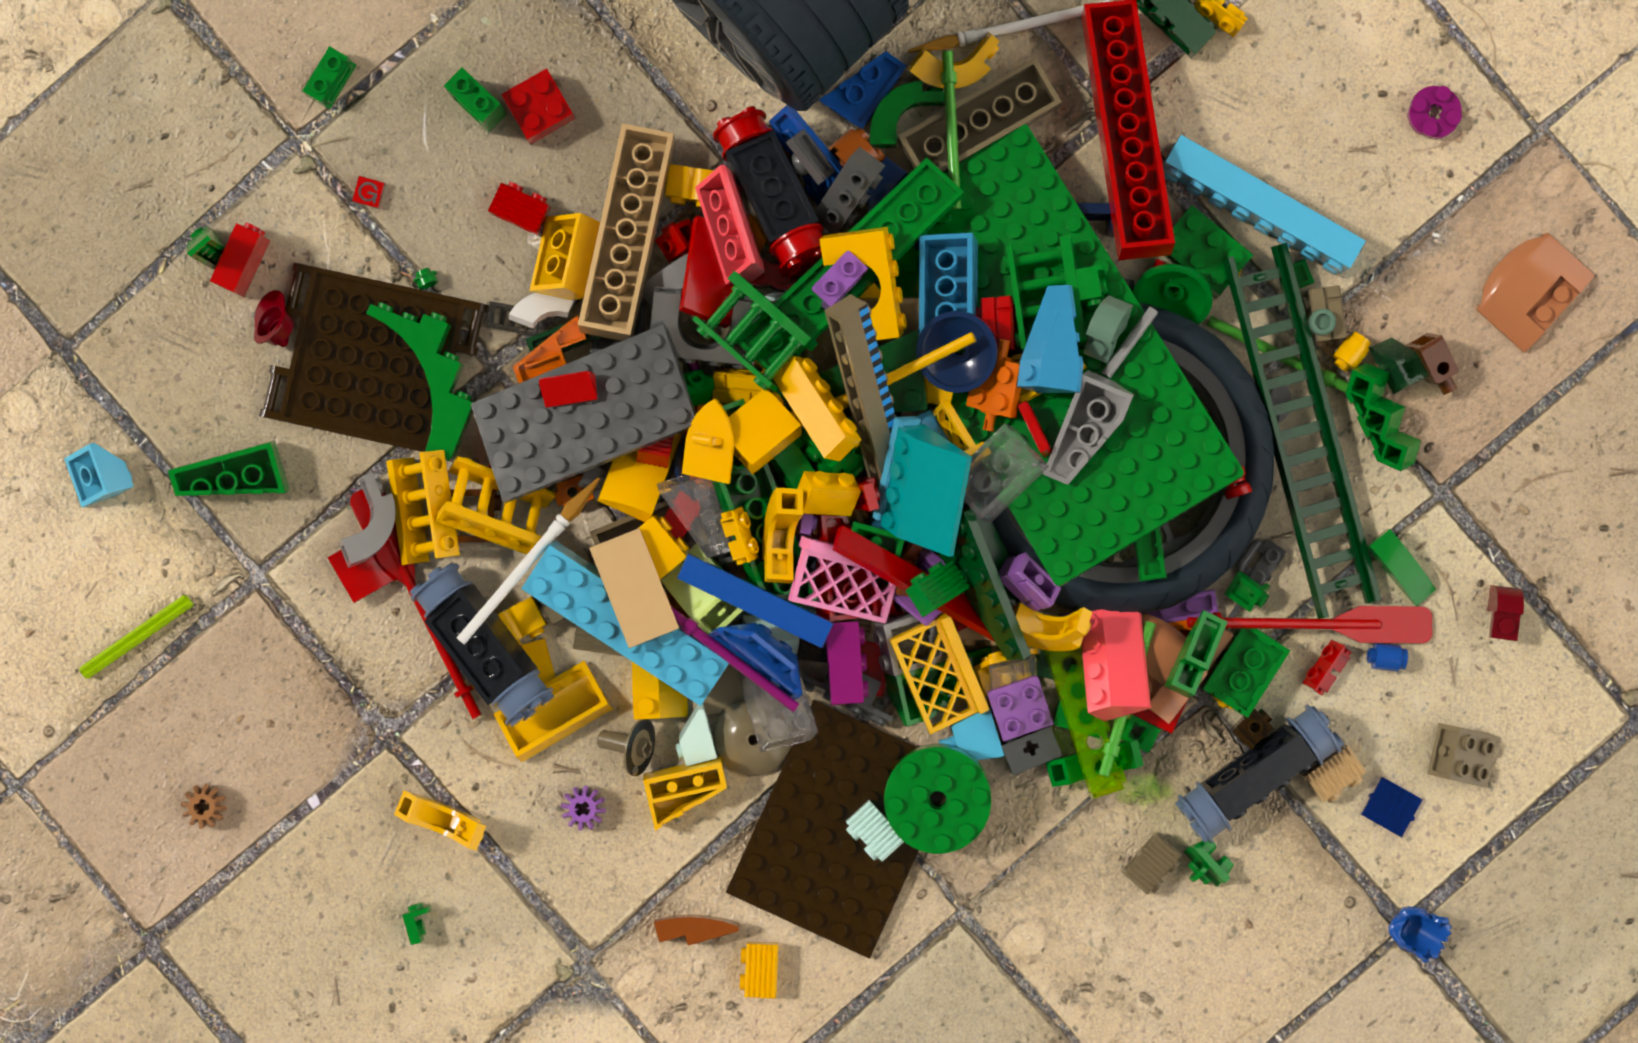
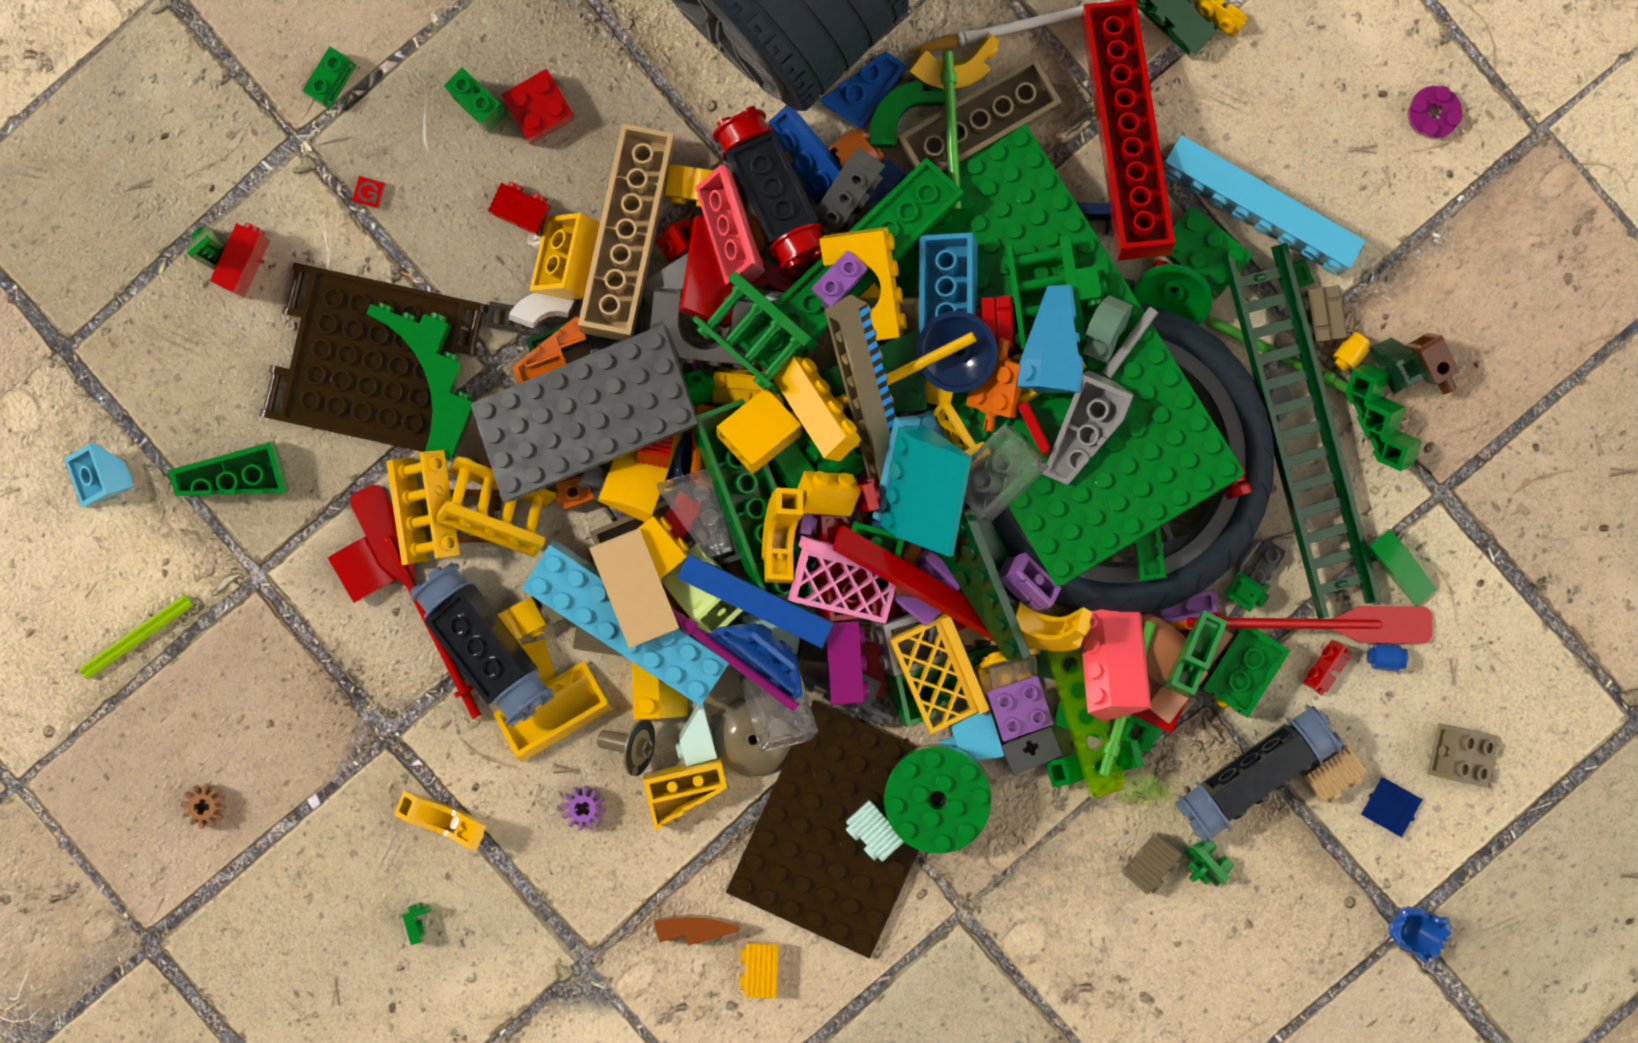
(272, 321): dark red piece -> none
(368, 542): light grey arch -> none
(425, 278): green plate -> none
(568, 389): red slope -> none
(570, 511): white piece -> none
(709, 444): yellow shield -> none
(745, 547): yellow hinge -> none
(808, 158): dark grey tile -> none
(937, 588): green brick -> none
(1244, 733): dark brown brick -> none
(1322, 322): sand green tile -> none
(1506, 610): dark red brick -> none
(1532, 289): nougat slope -> none

